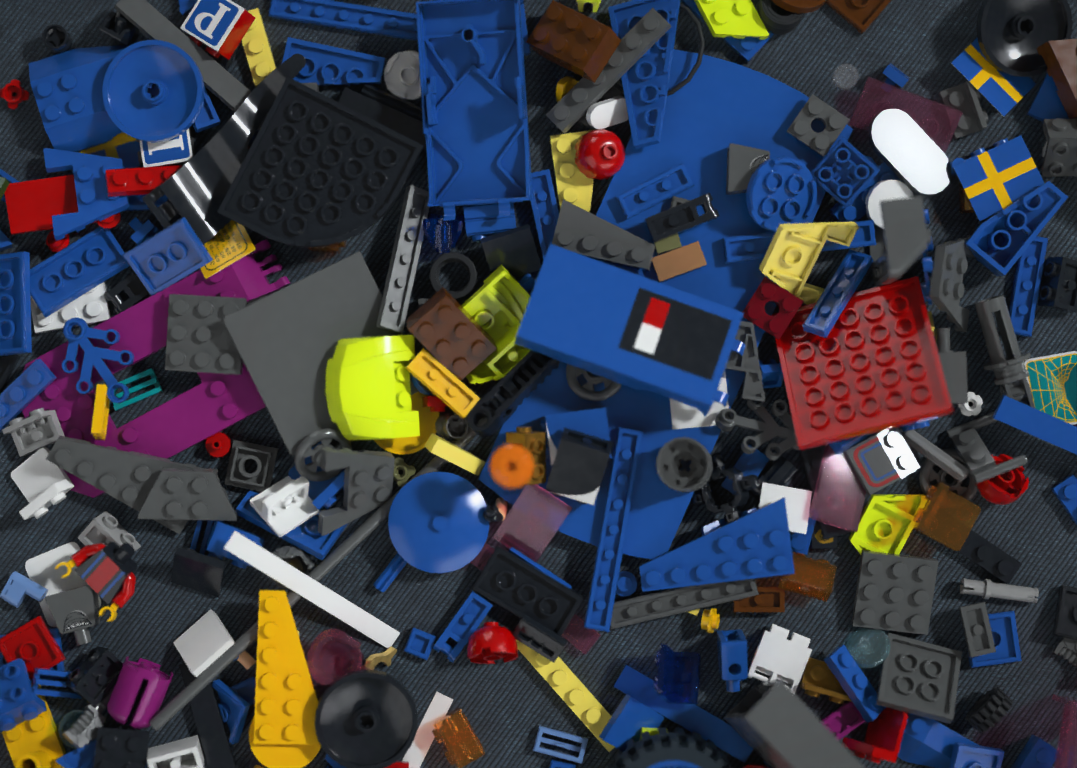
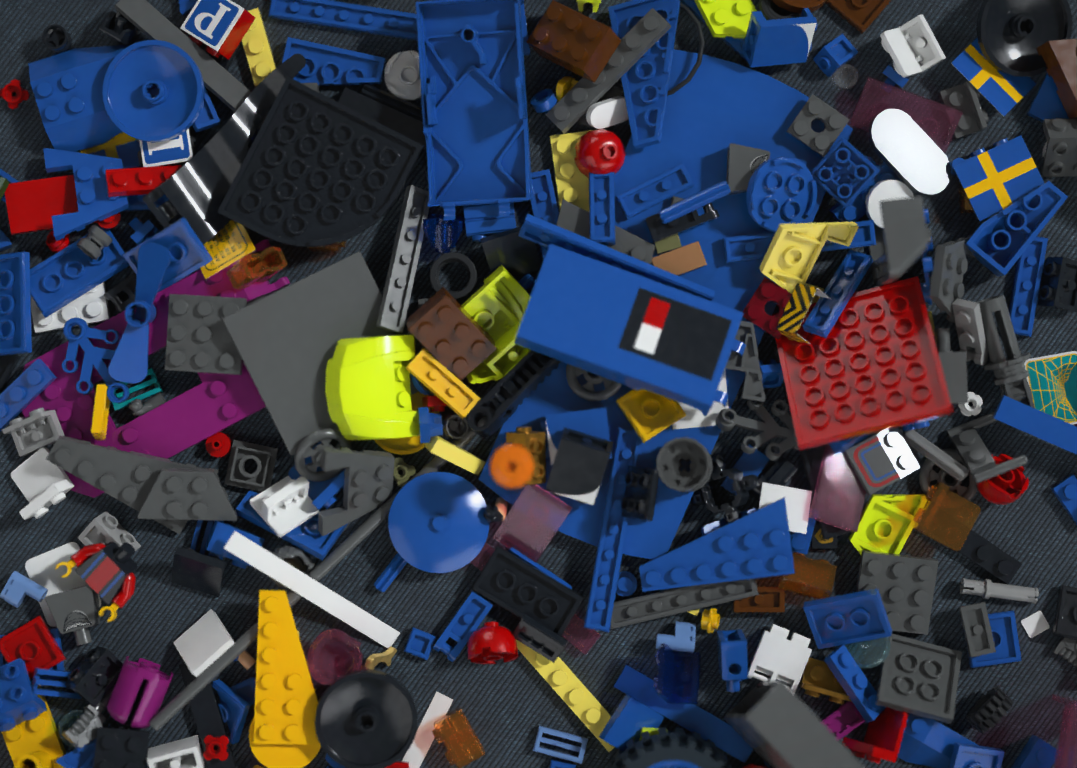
(94, 242): none -> dark grey wheel
(131, 356): none -> blue piece
(141, 408): none -> dark grey arm
(221, 742): none -> red plate
(257, 267): none -> clear orange brick
(429, 424): none -> blue tile
(543, 101): none -> blue tile
(547, 233): none -> blue tile
(602, 208): none -> blue tile
(640, 493): none -> black bracket
(649, 412): none -> yellow tile
(681, 640): none -> medium blue piece
(694, 202): none -> blue axle
(779, 39): none -> blue panel
(796, 311): none -> sticker
(835, 55): none -> blue bracket
(847, 618): none -> blue plate
(912, 47): none -> white bracket
(970, 330): none -> light grey plate
(1035, 624): none -> white sticker

